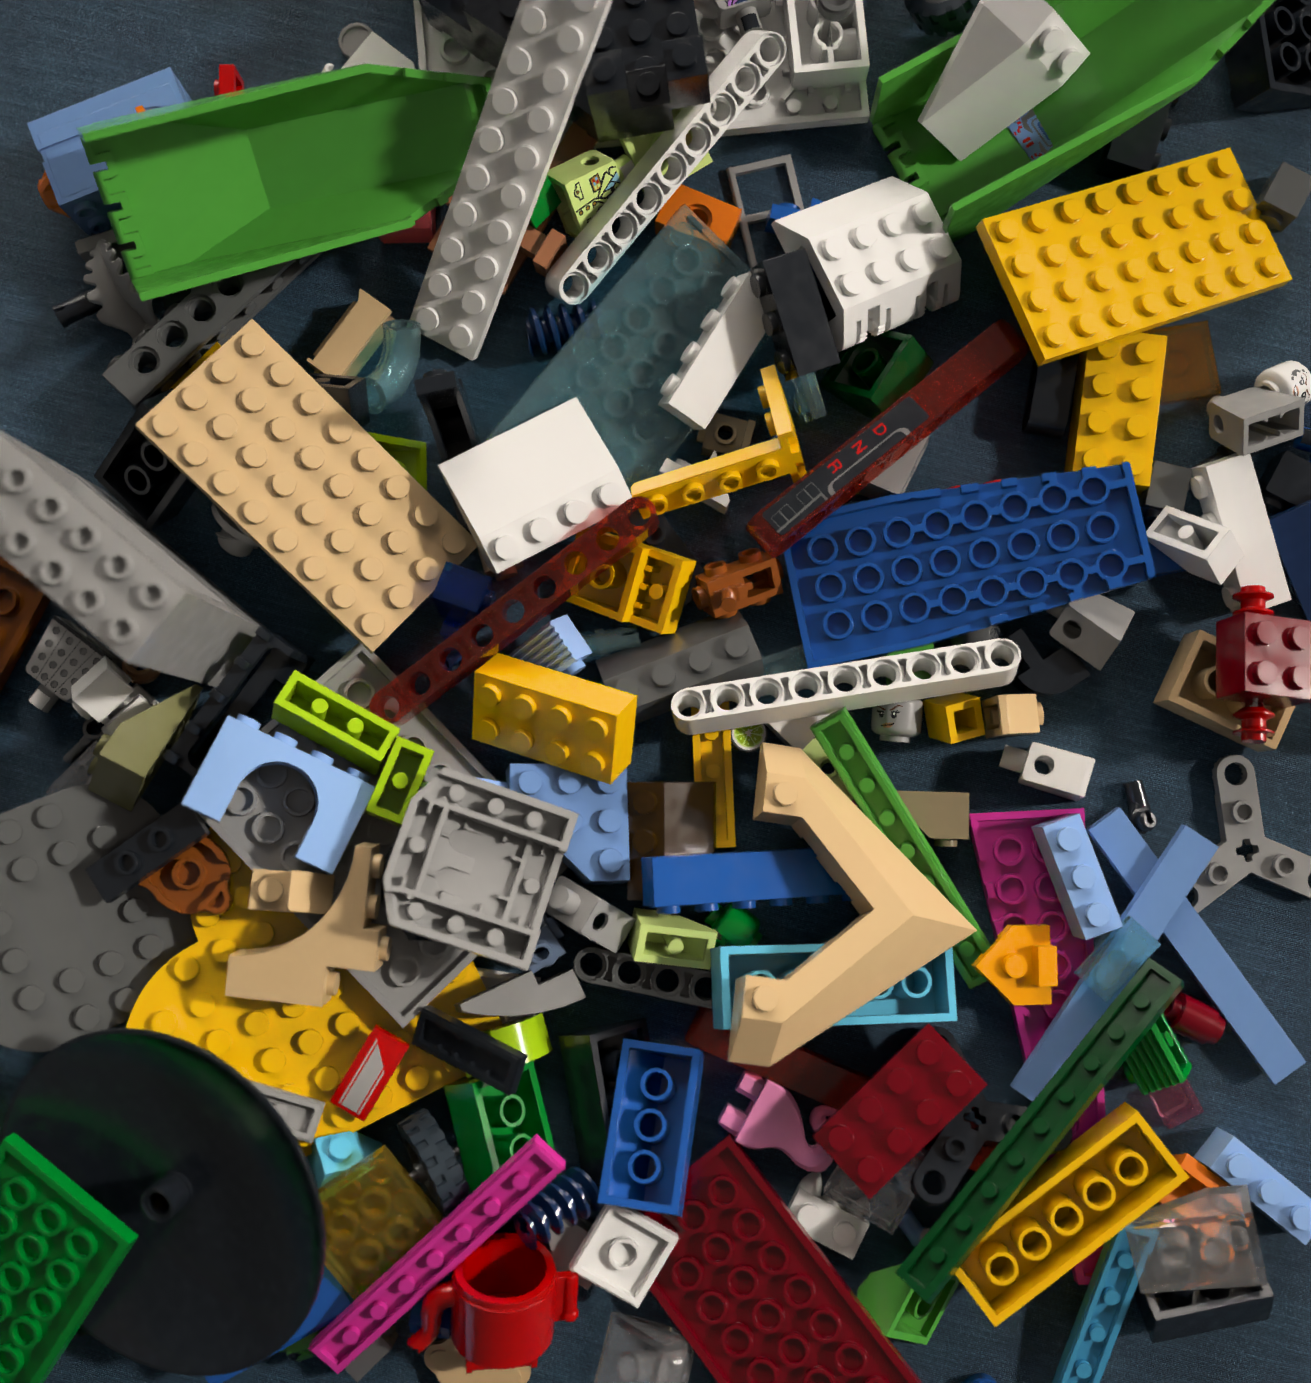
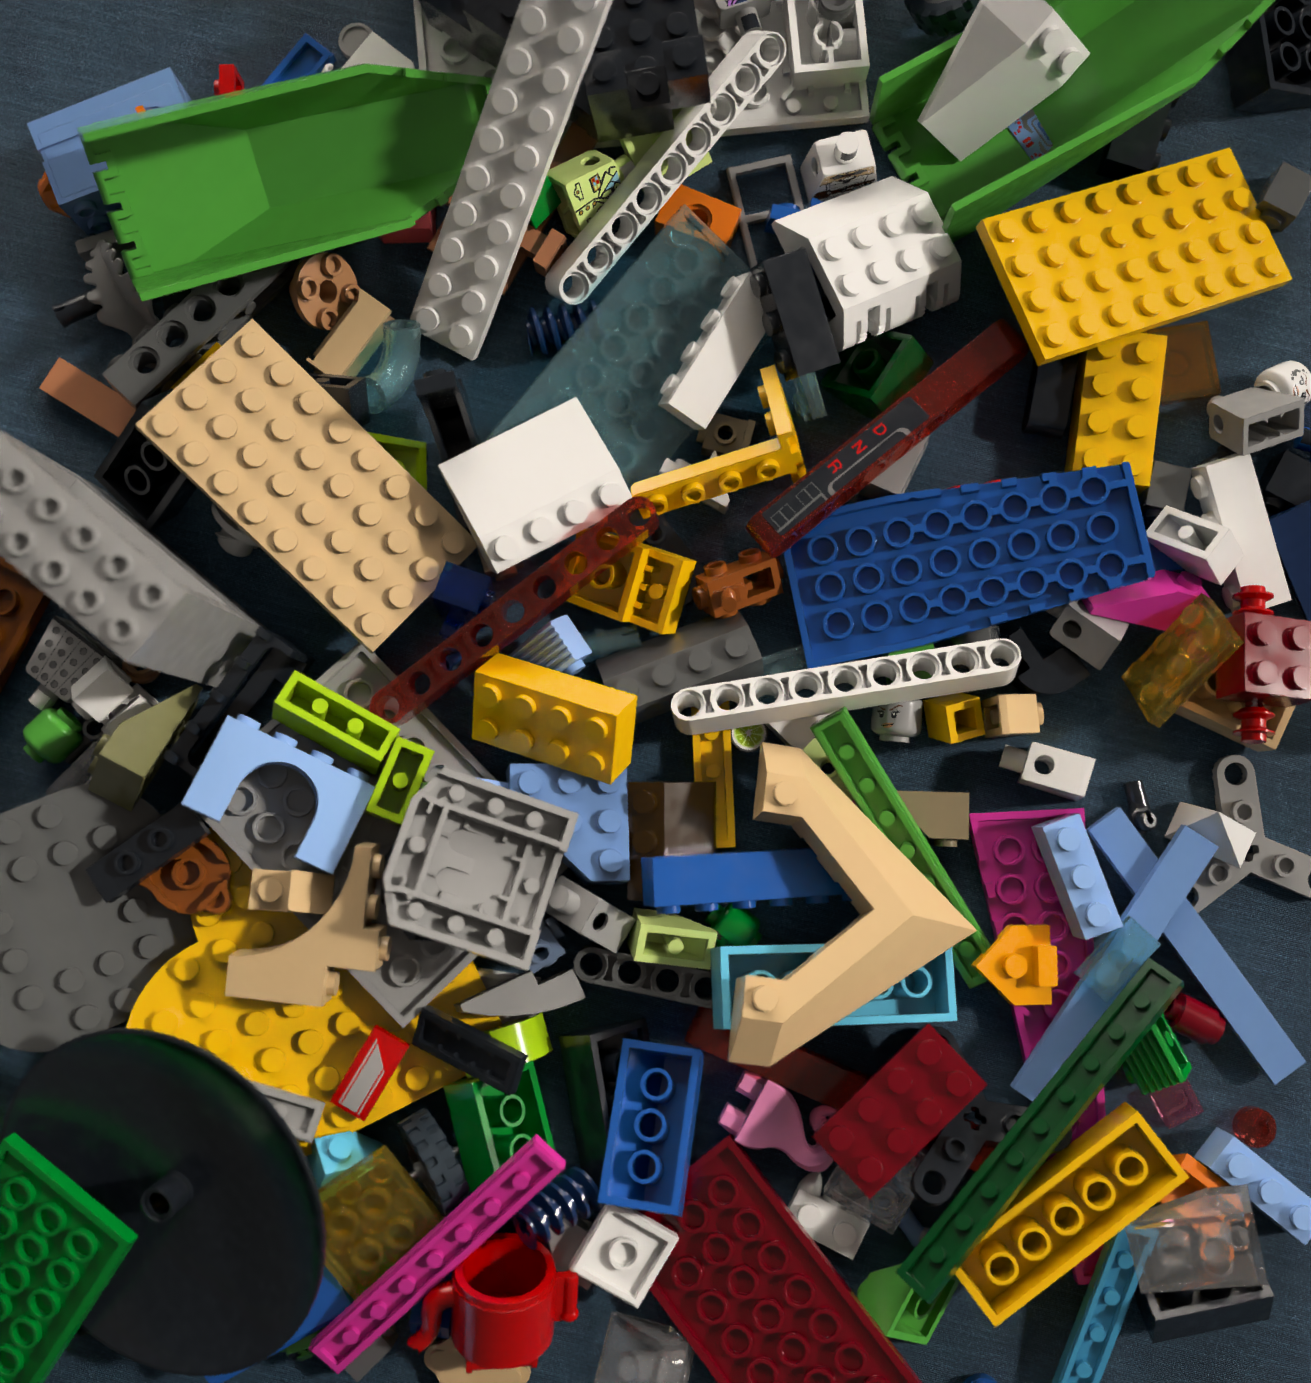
(52, 735): none -> bright green head
(88, 397): none -> nougat tile
(304, 59): none -> blue tile
(323, 289): none -> medium nougat plate
(841, 164): none -> white torso
(1151, 602): none -> dark pink slope
(1181, 660): none -> clear yellow plate
(1221, 830): none -> white slope
(1254, 1126): none -> clear red tile

